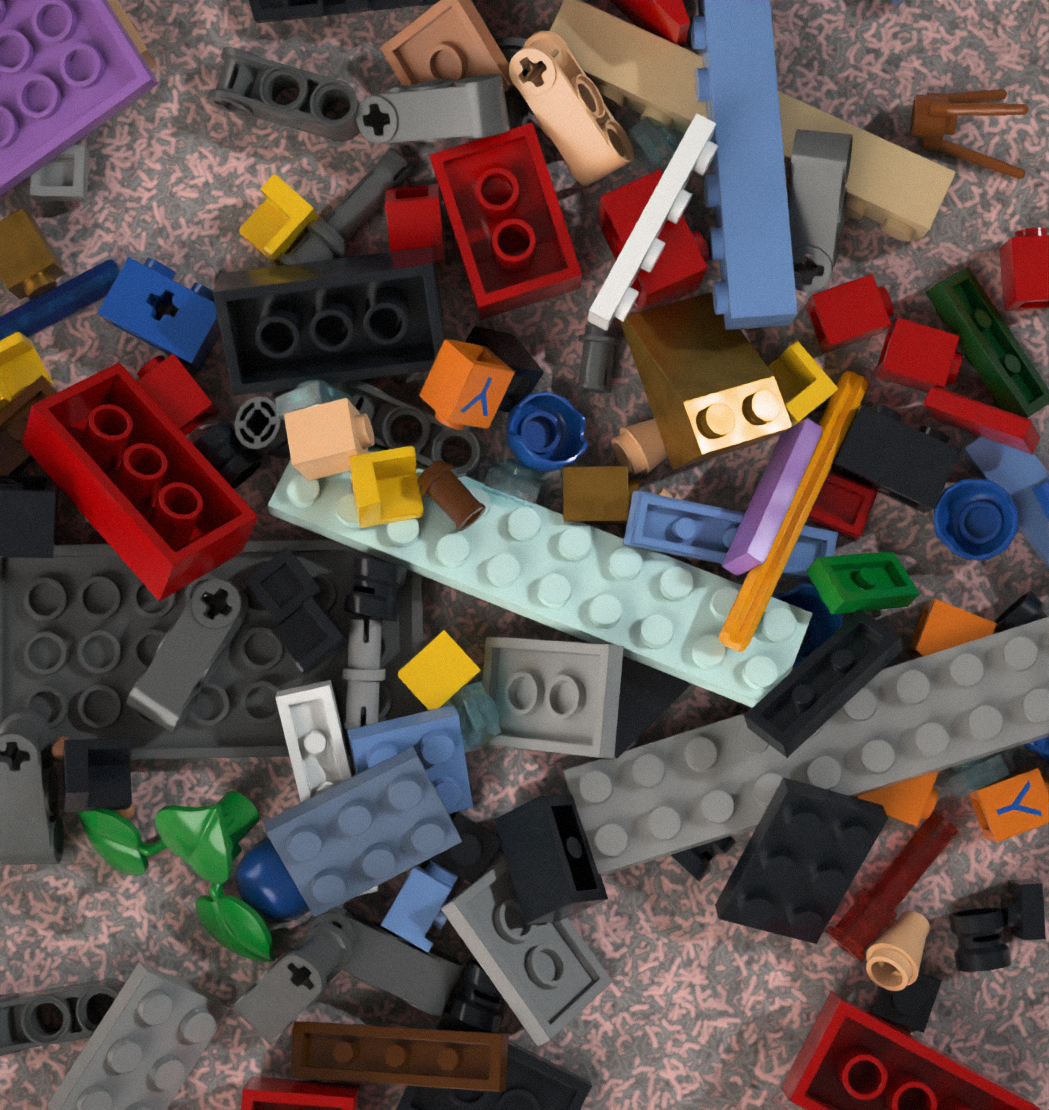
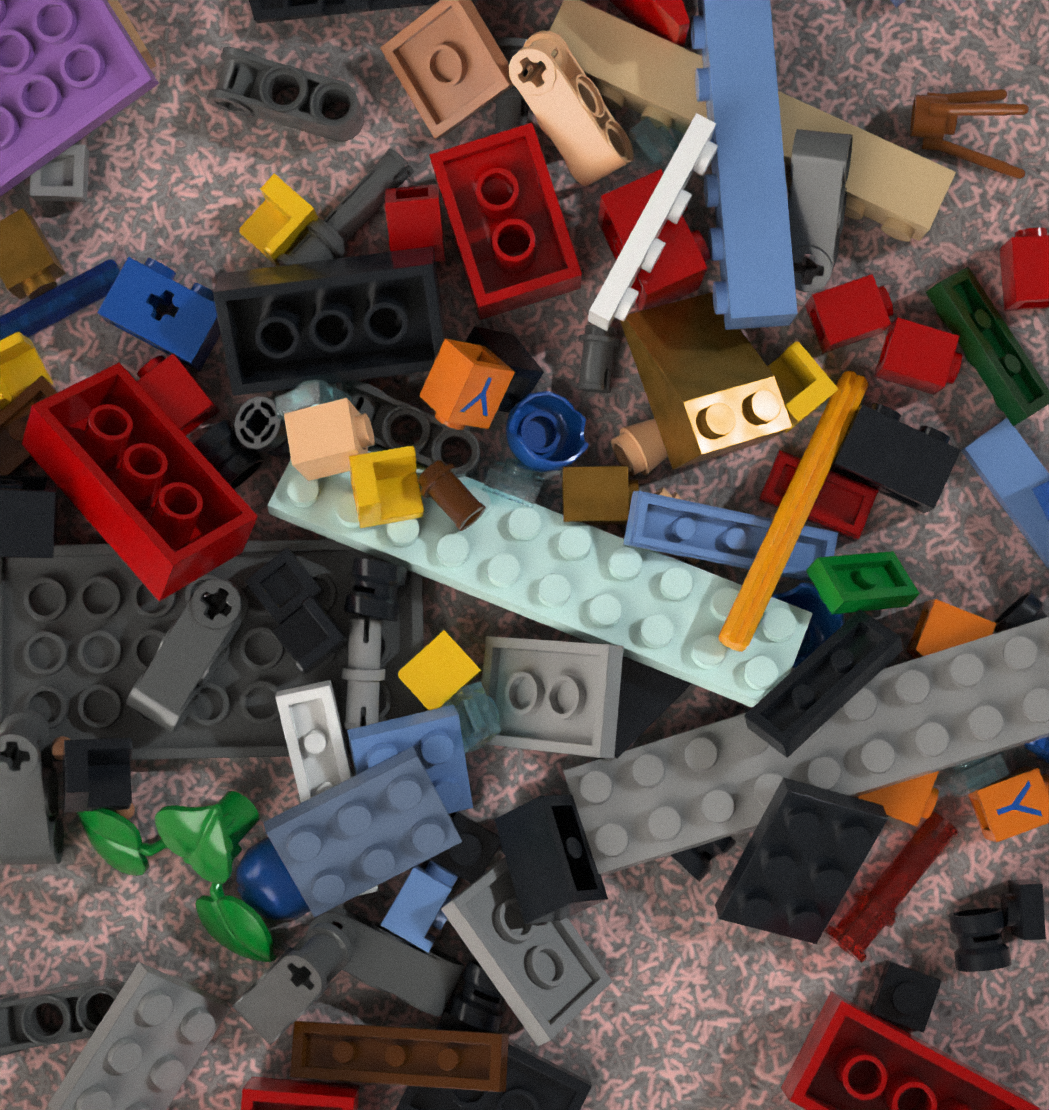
(436, 111): piece -> none
(772, 497): medium lavender tile -> none
(898, 953): light nougat cone -> none
(976, 519): blue hair -> none
(982, 419): red tile -> none

